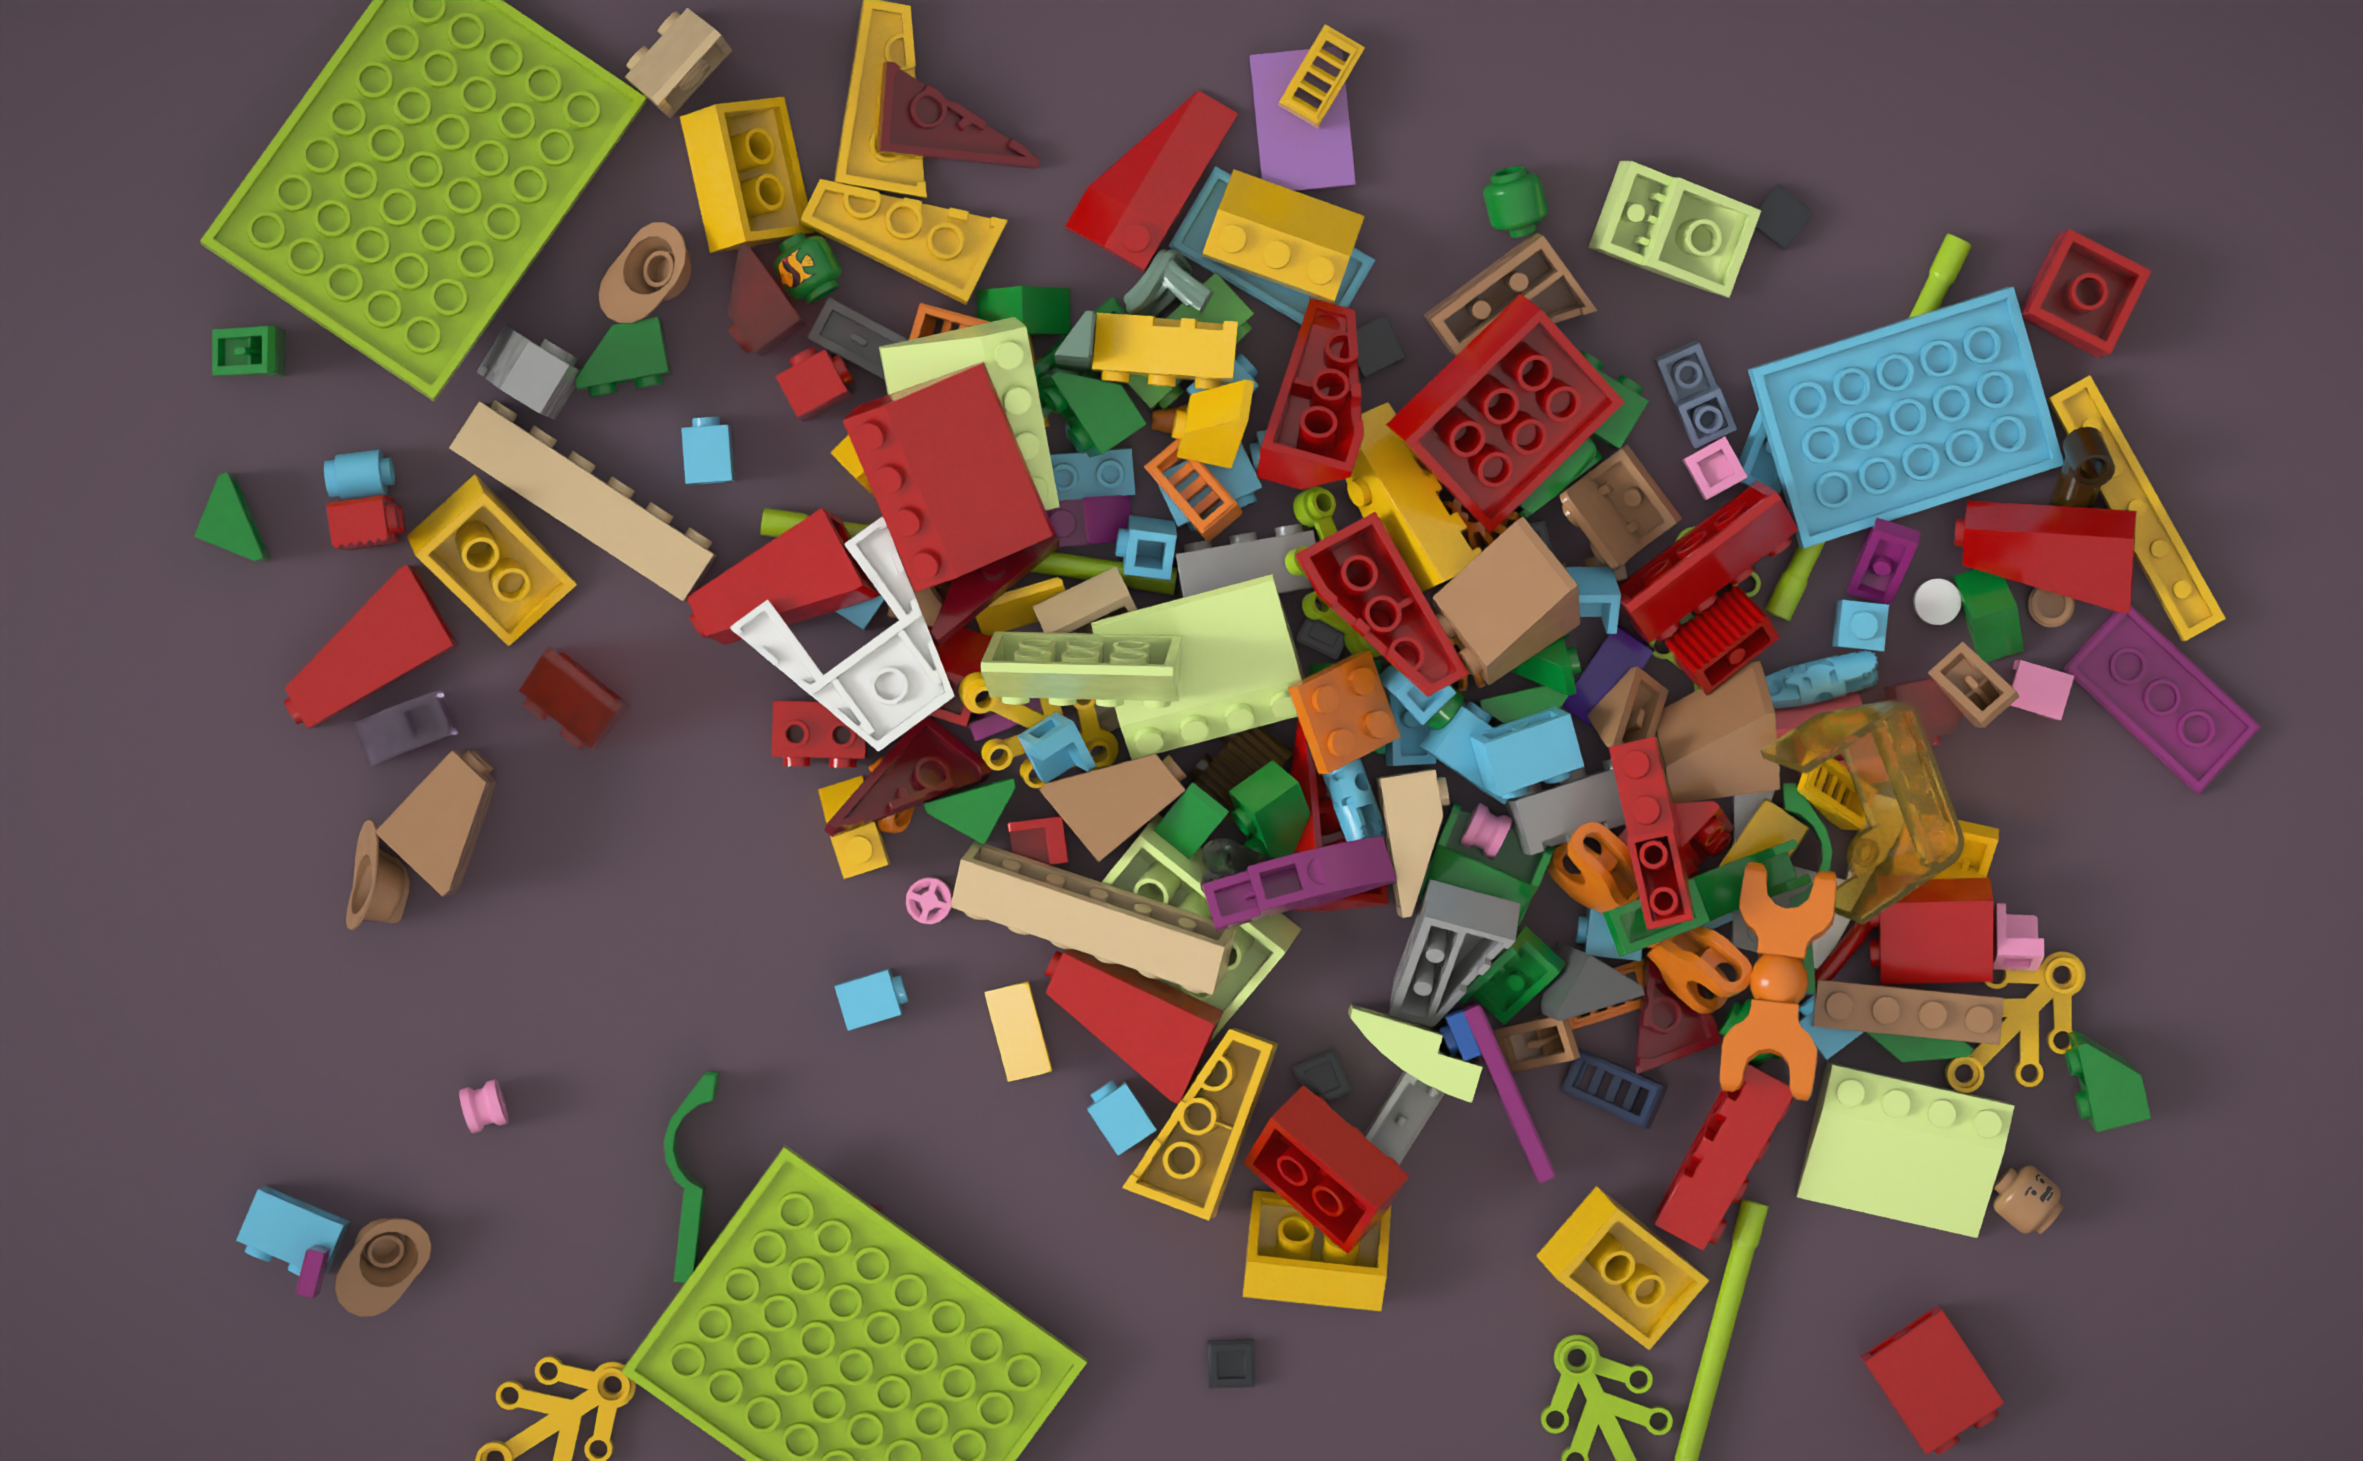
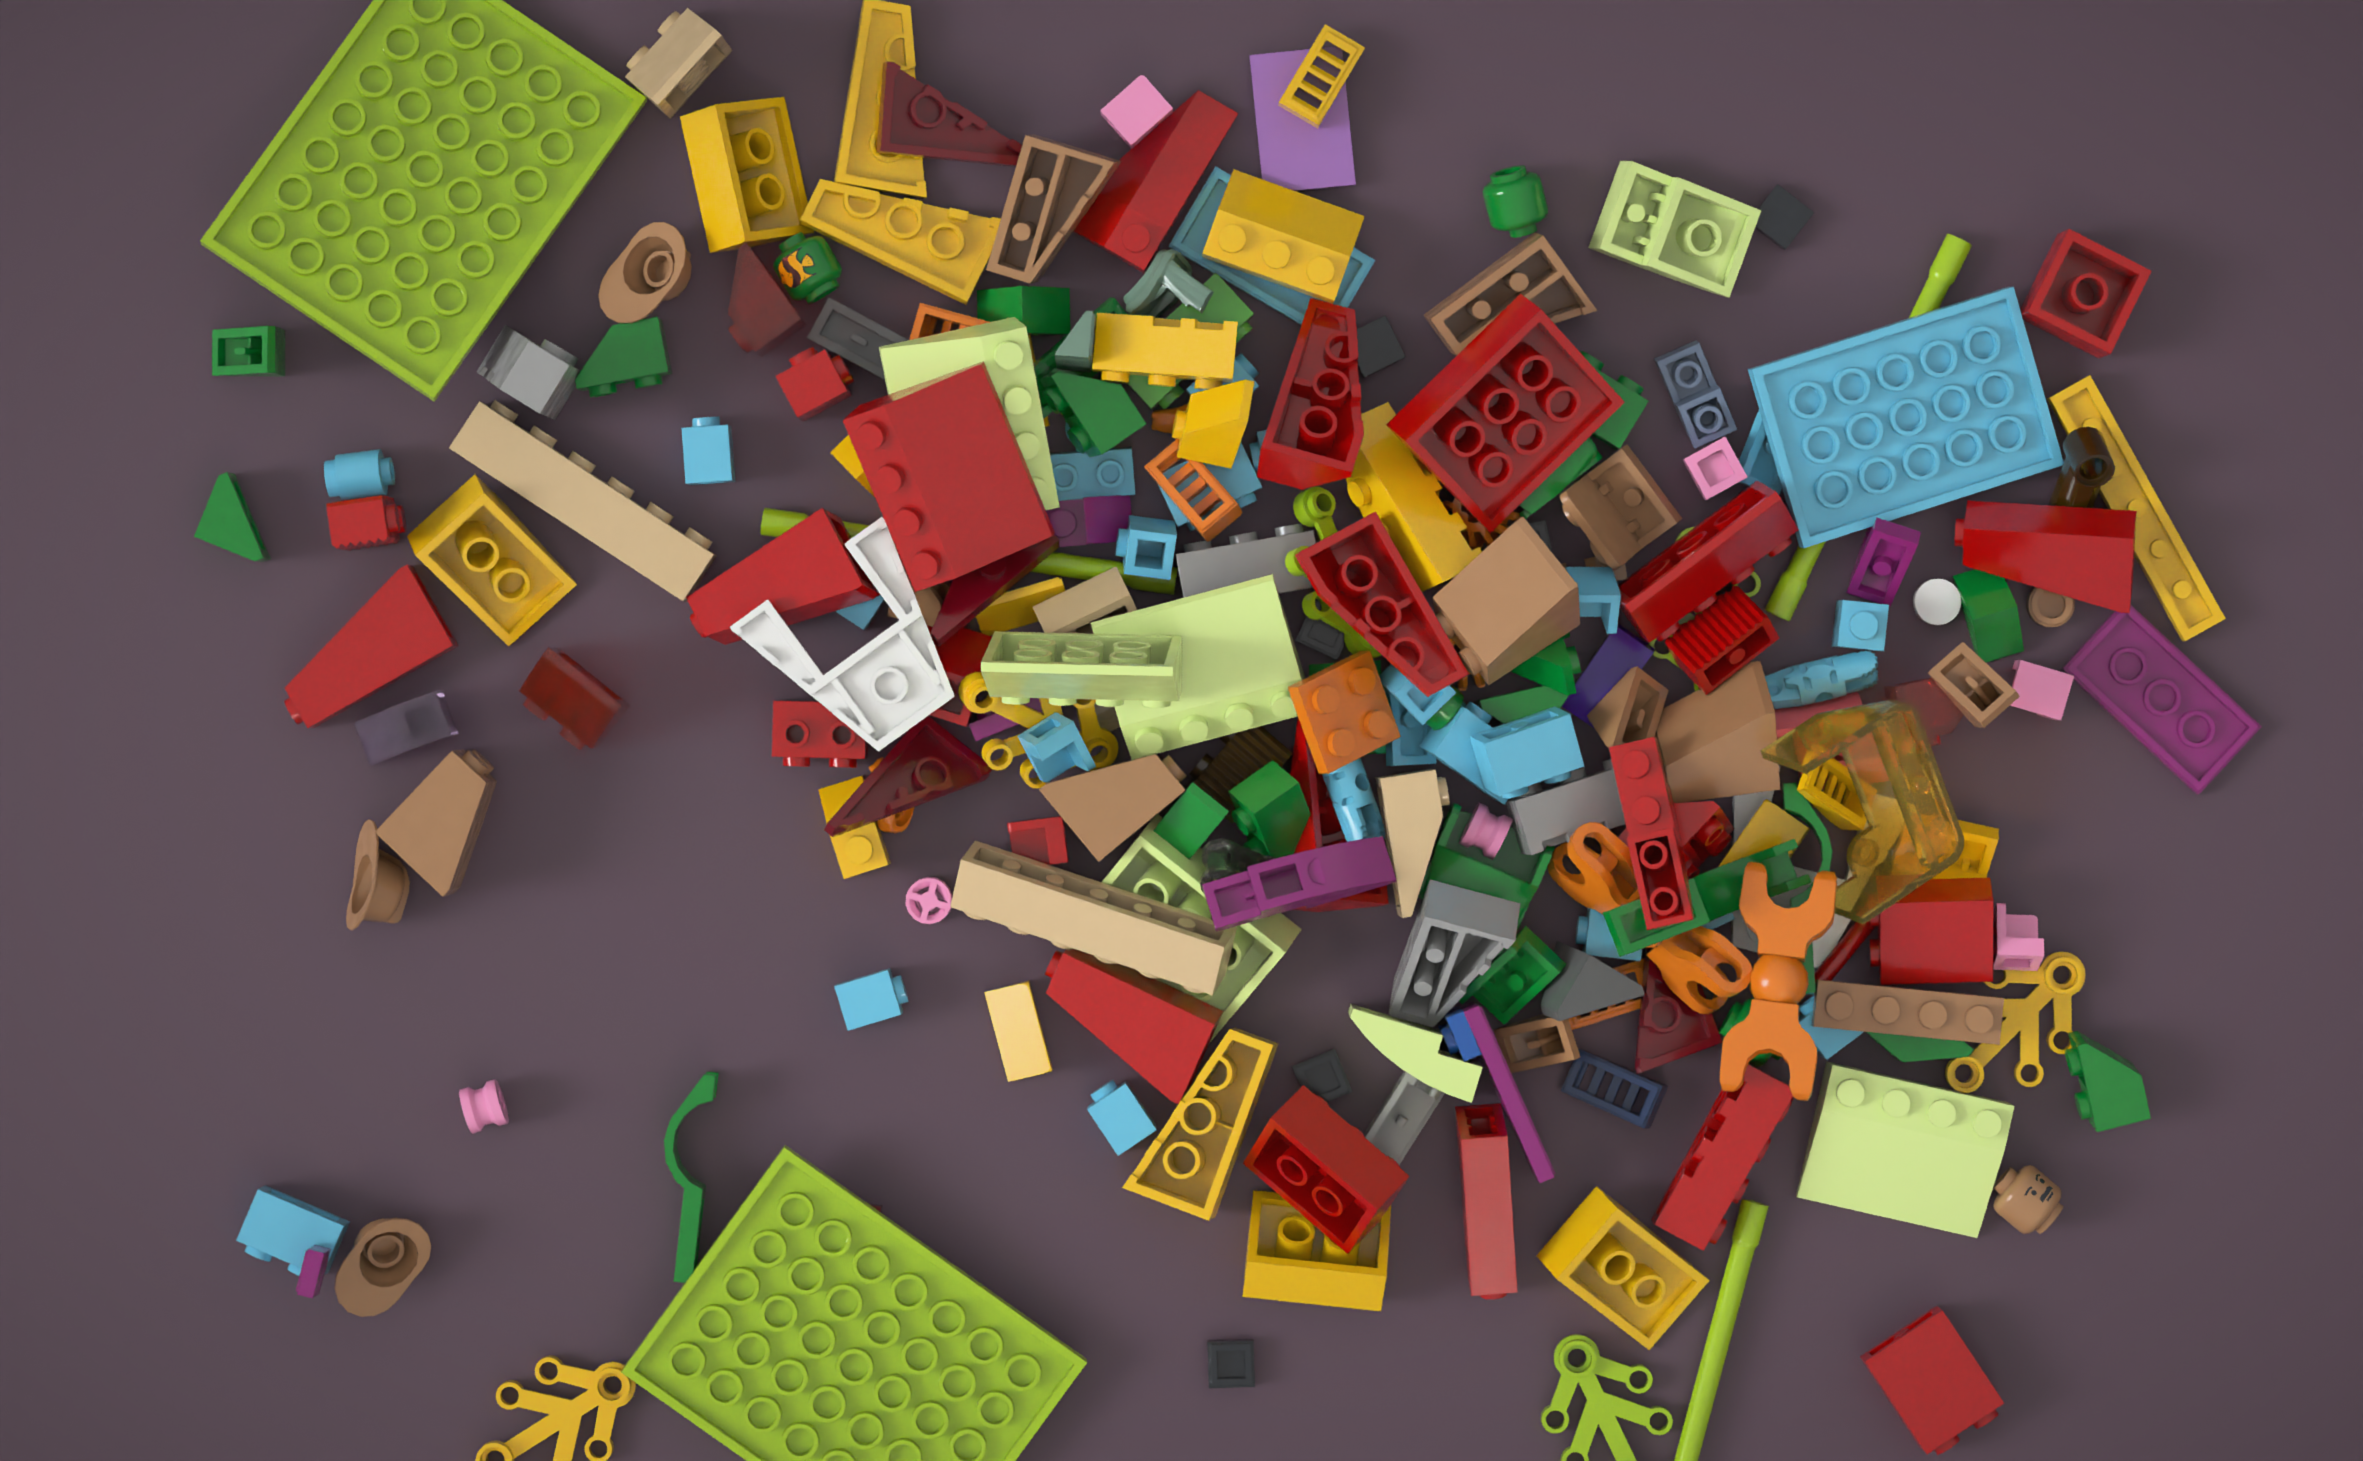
(974, 809): green slope -> none
(1045, 204): none -> medium nougat wedge
(1136, 111): none -> bright pink panel
(1486, 1200): none -> slope

